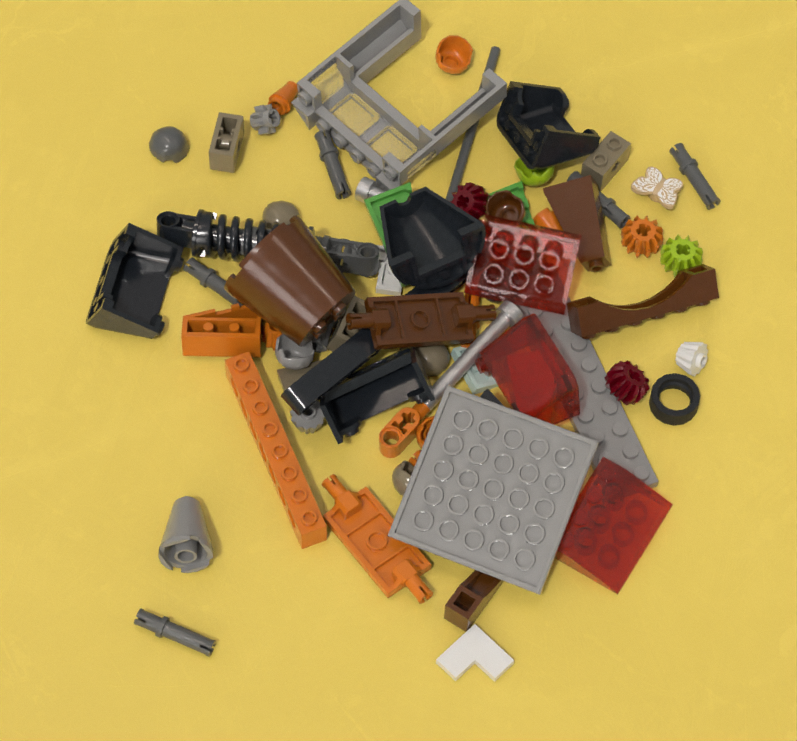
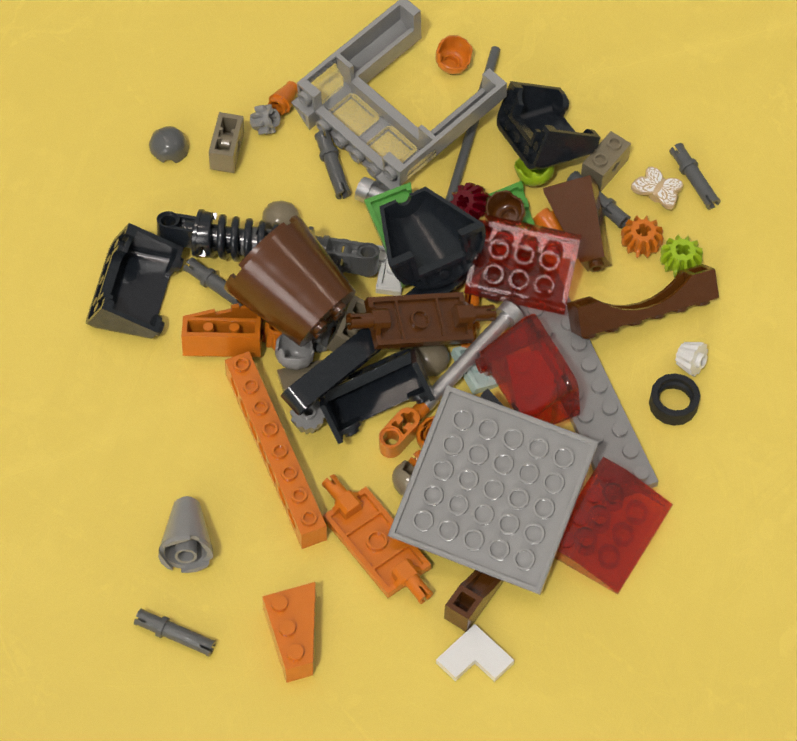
(292, 626): none -> orange wedge
(626, 382): dark red gear -> none

